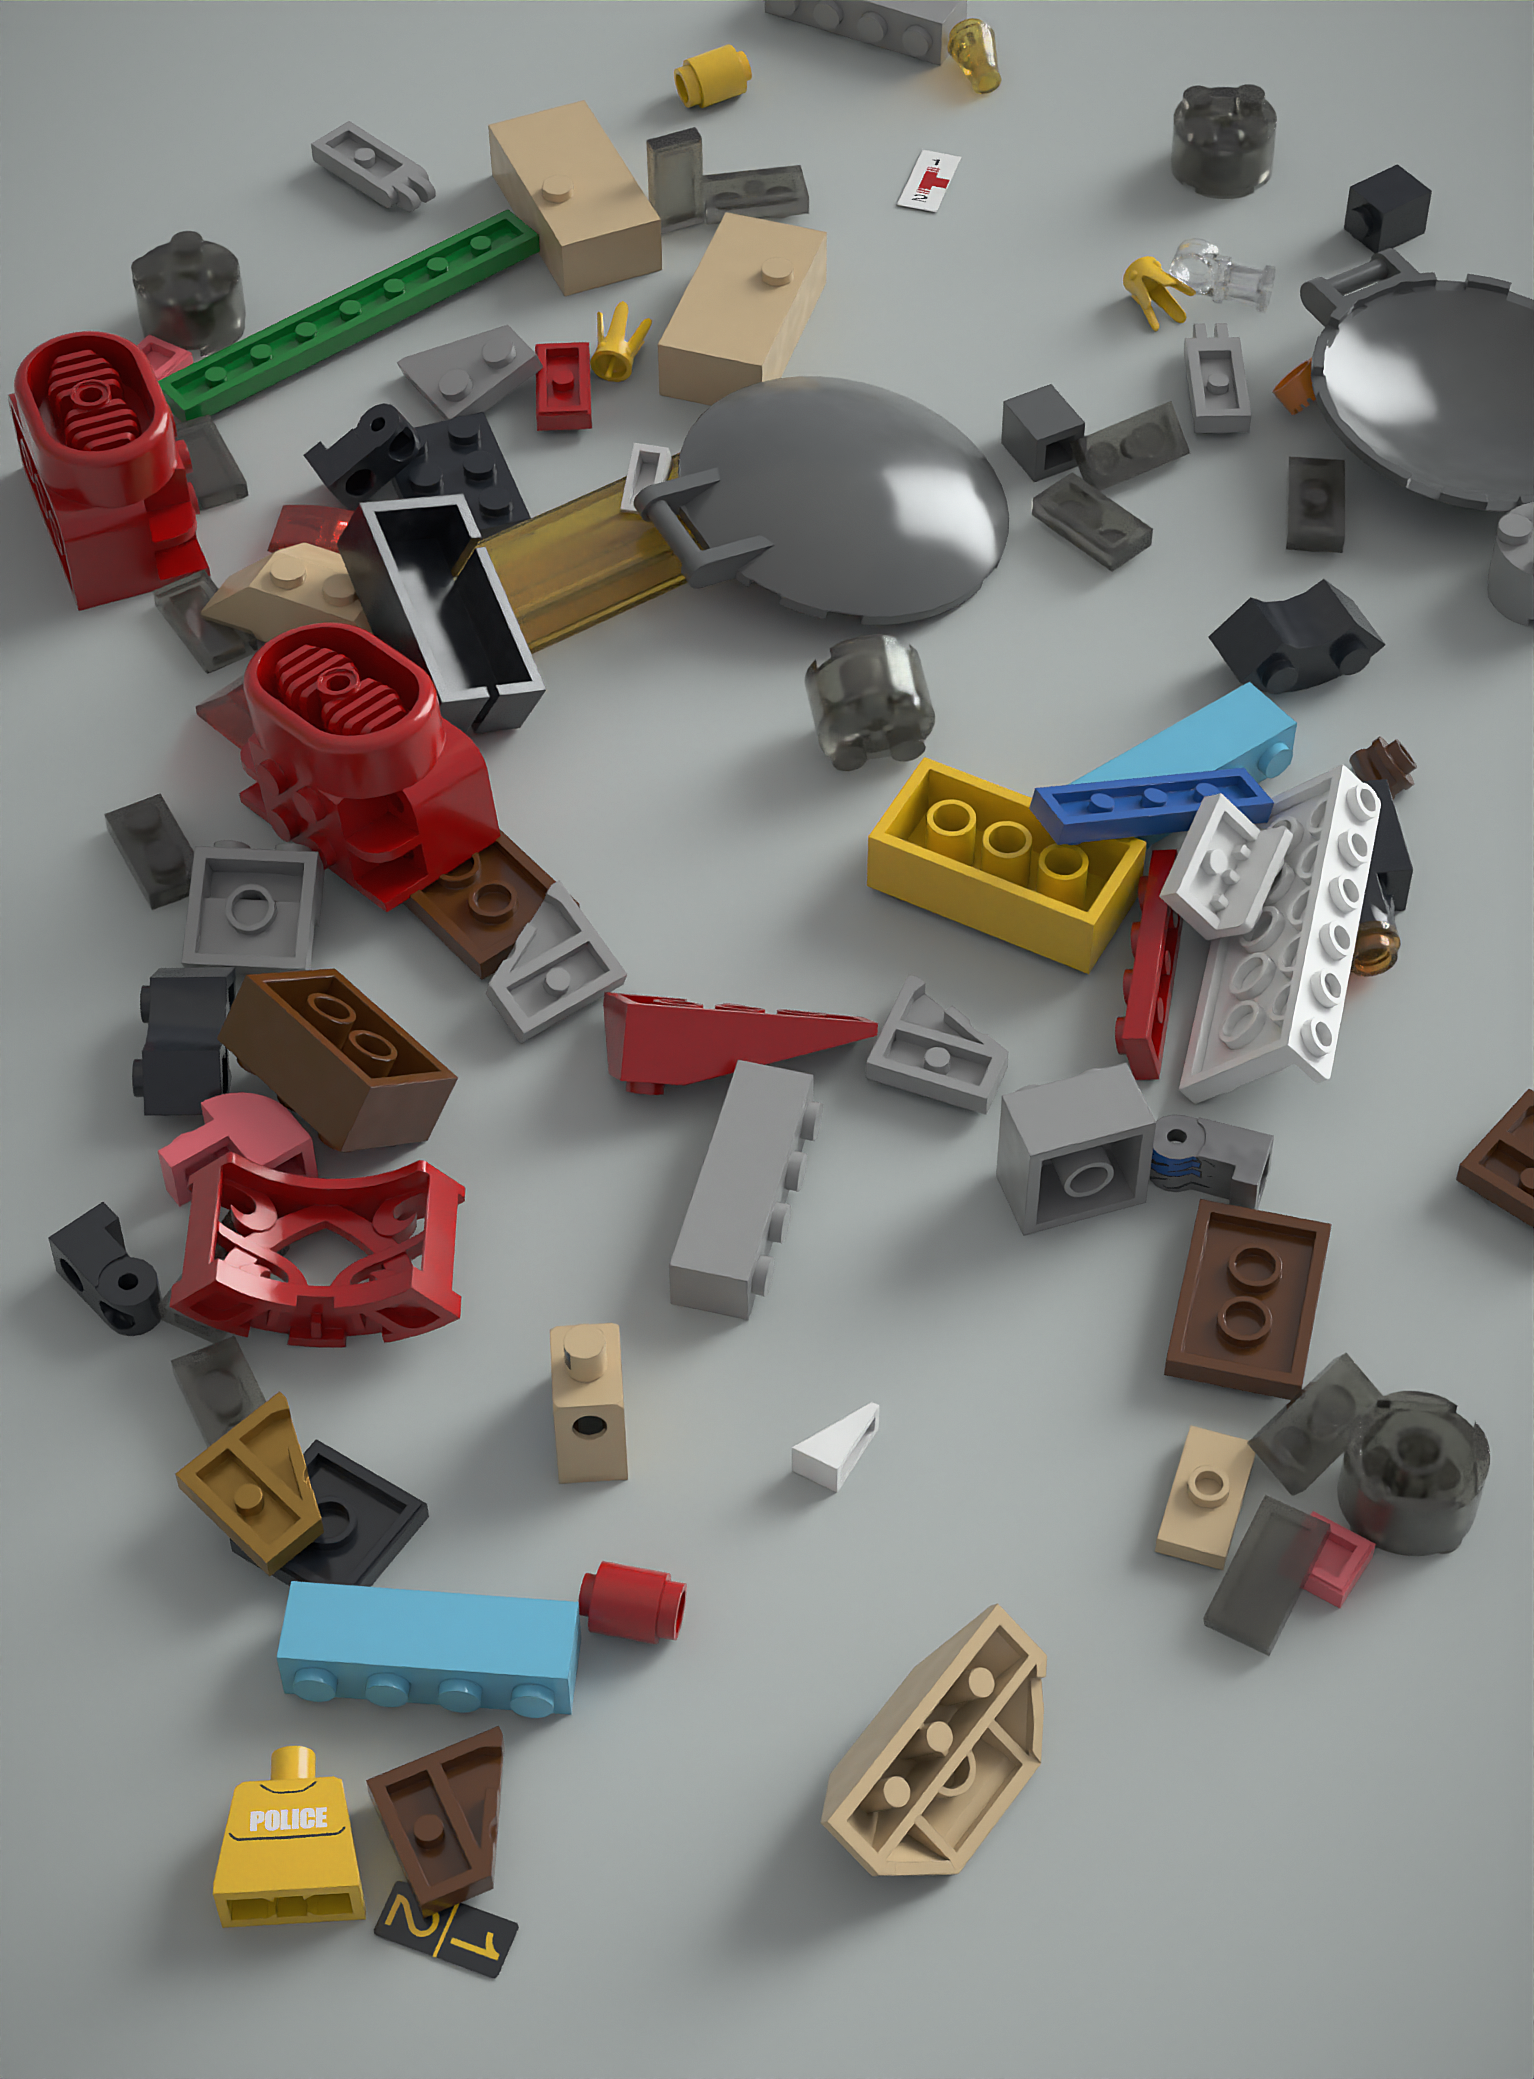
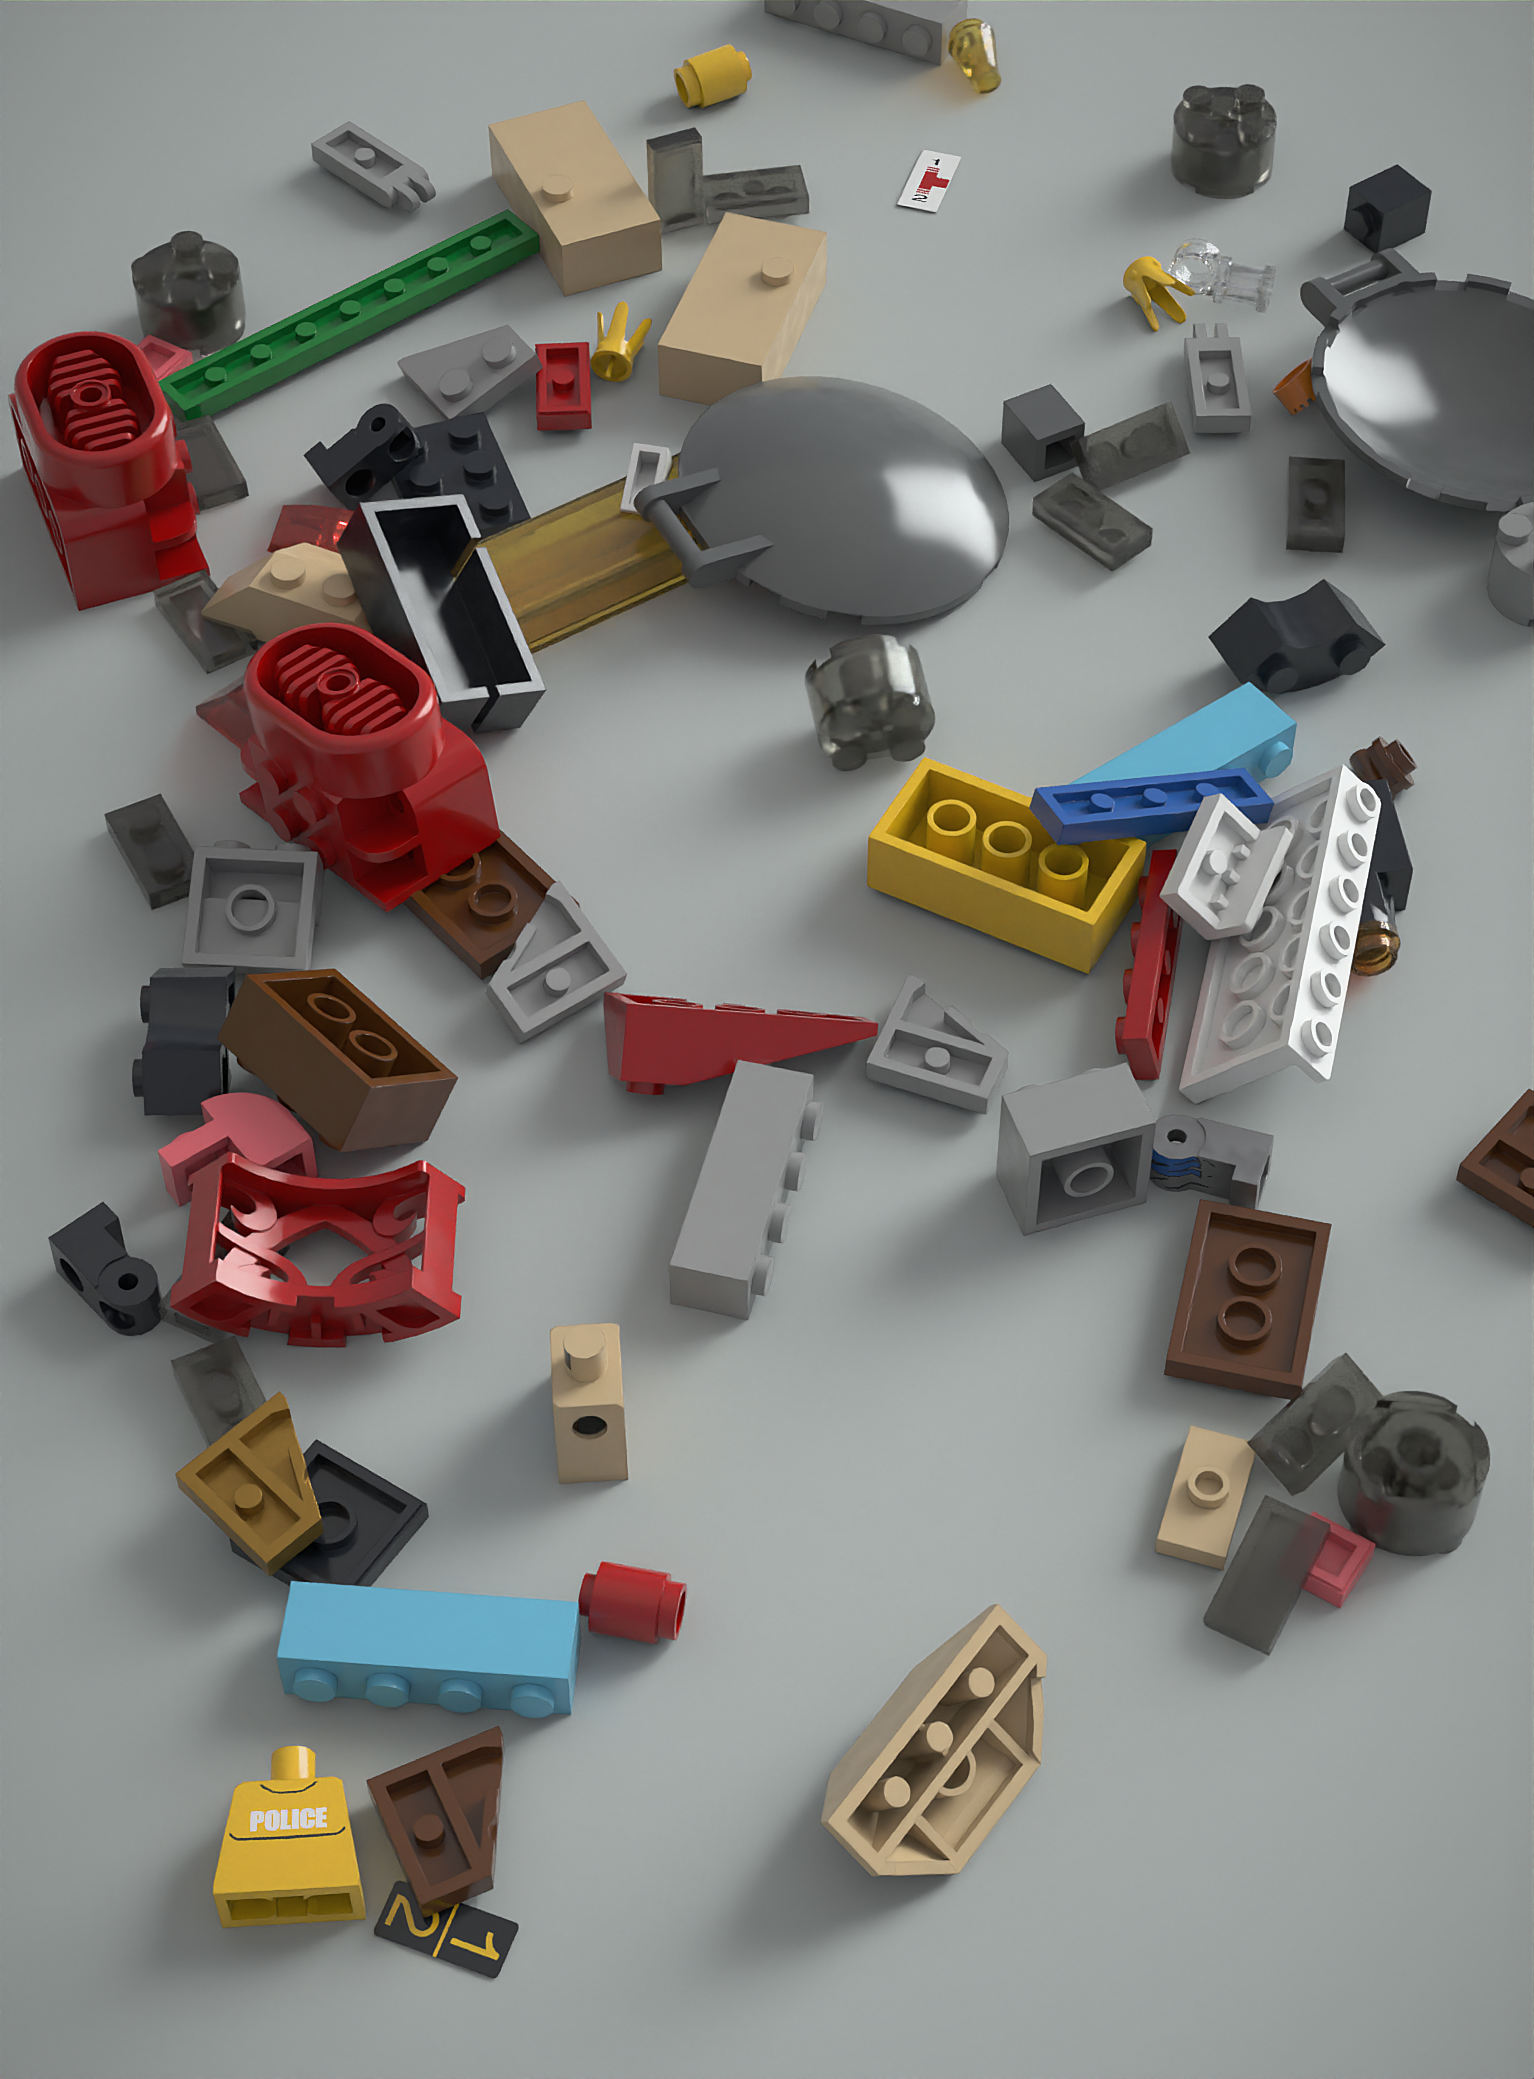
(836, 1449): white piece -> none

